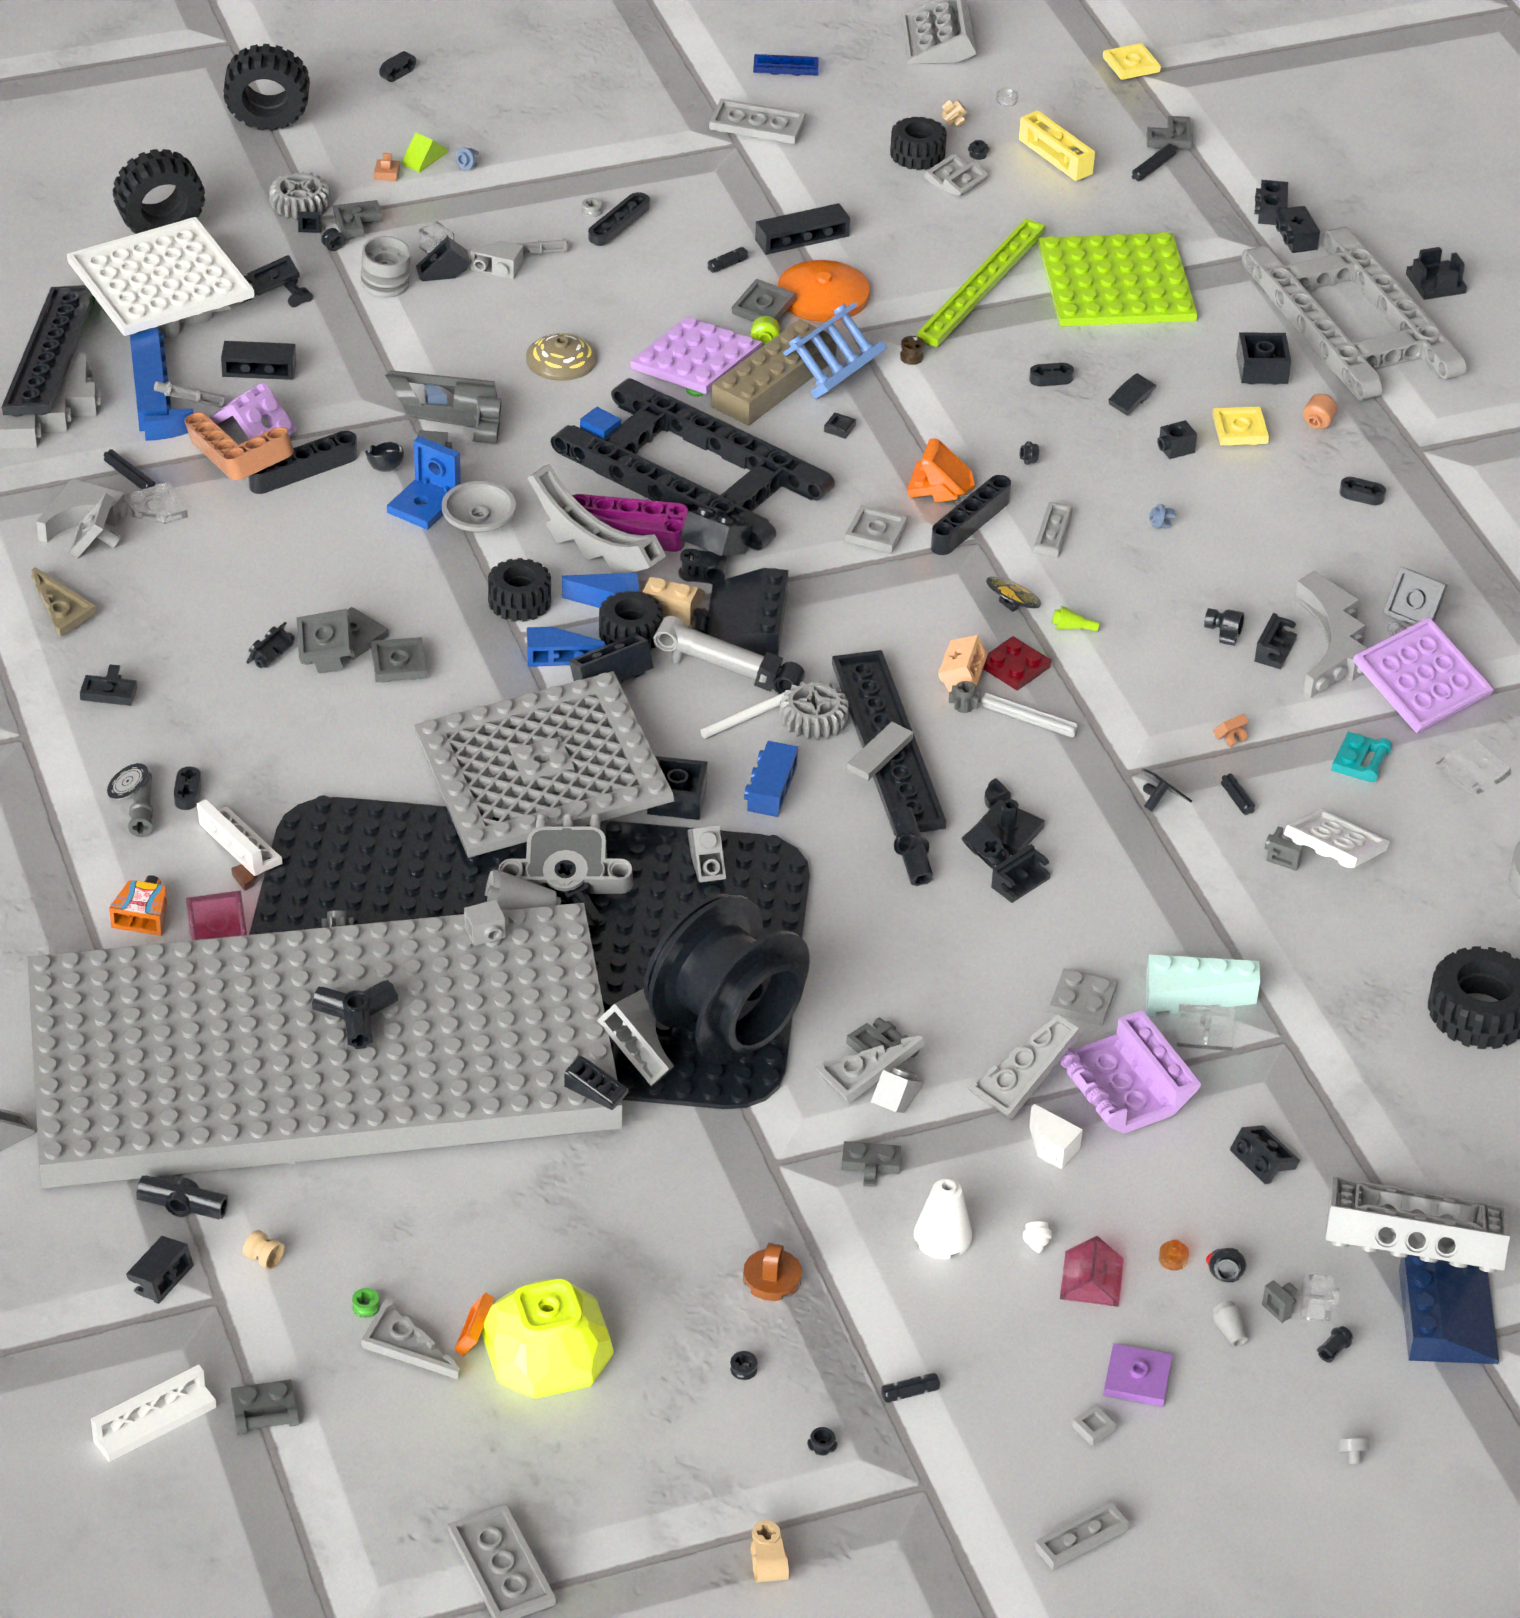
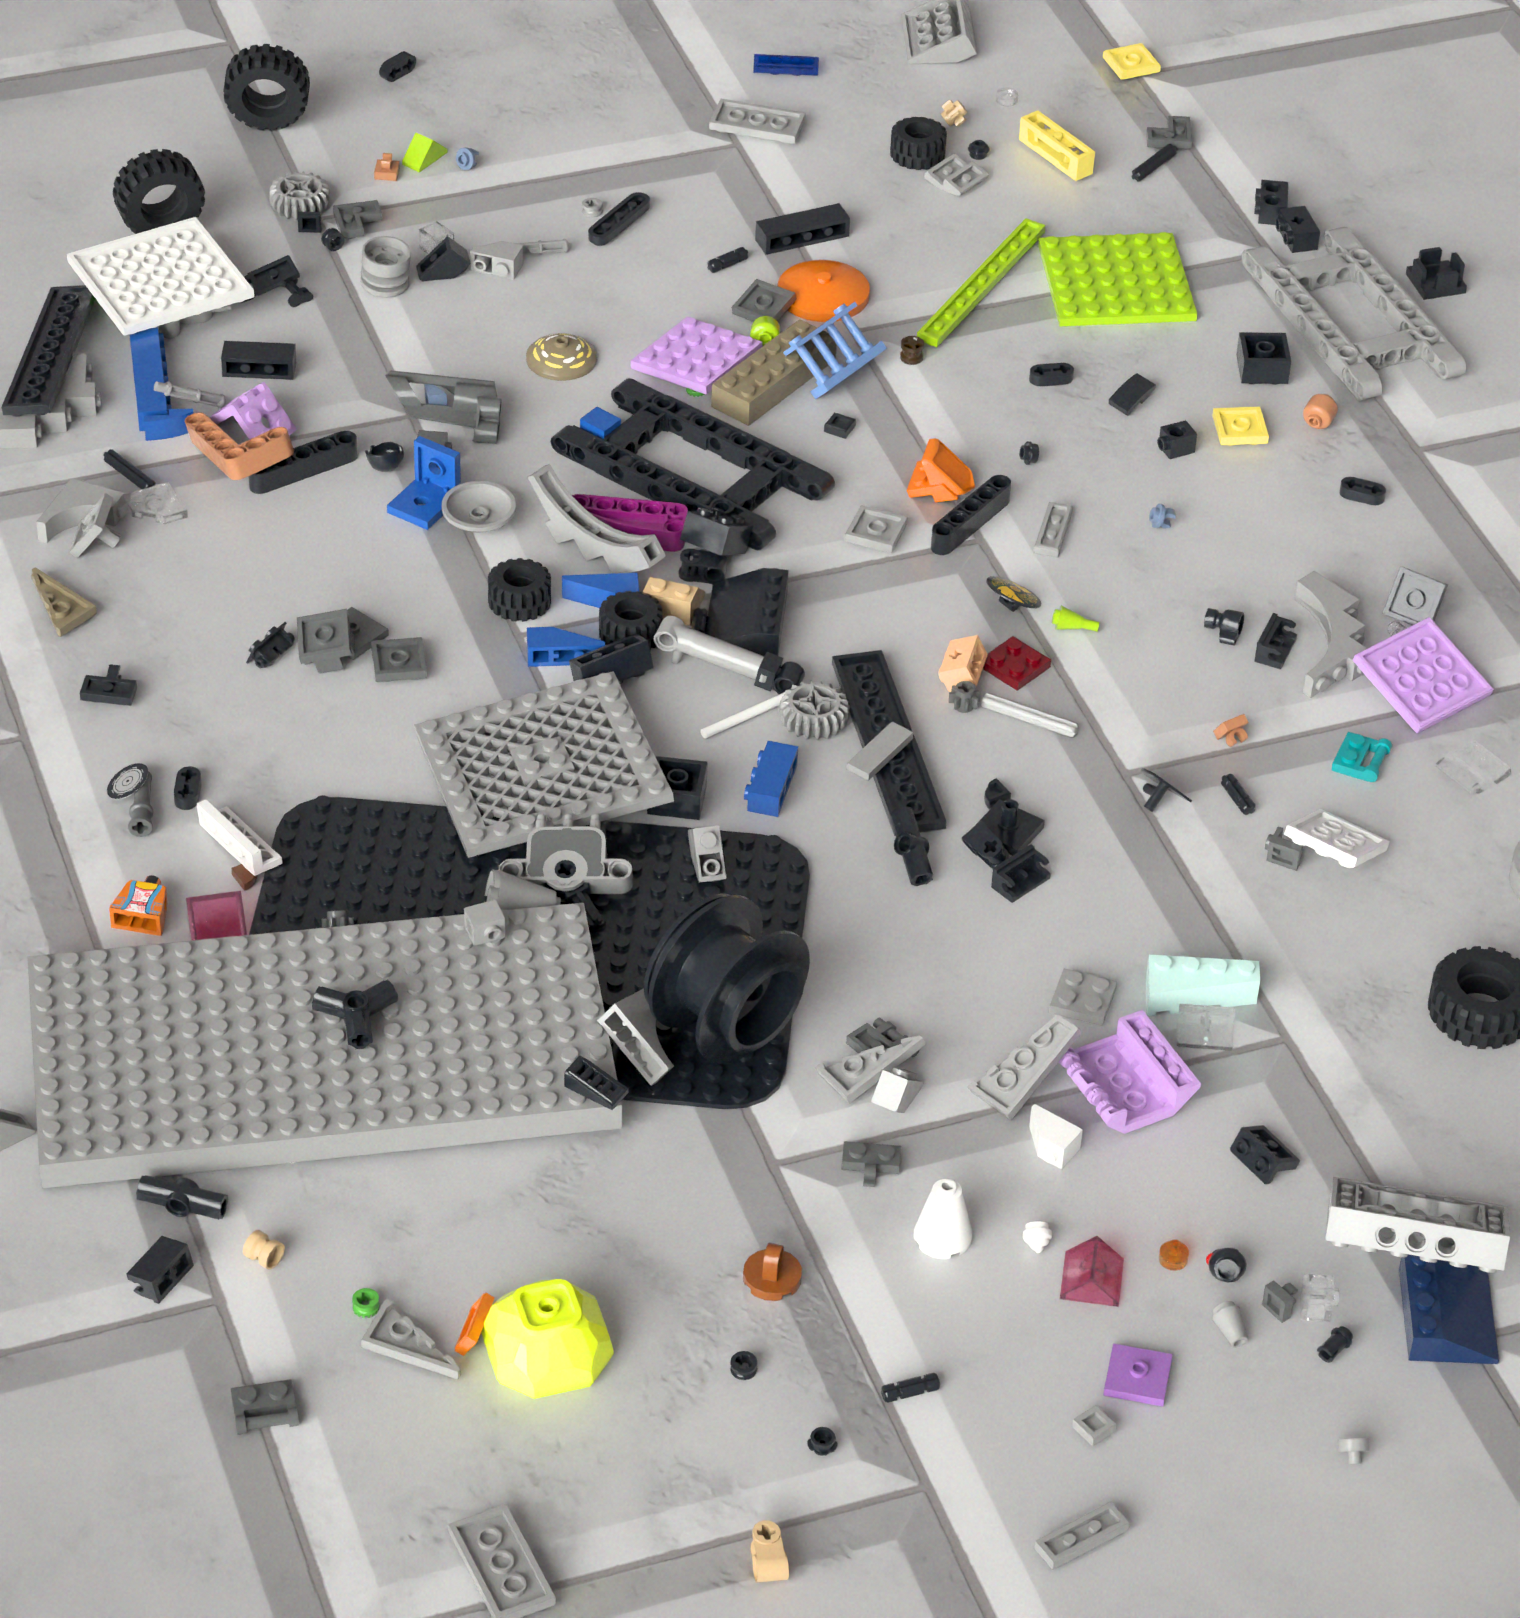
(153, 1417): white fence -> none

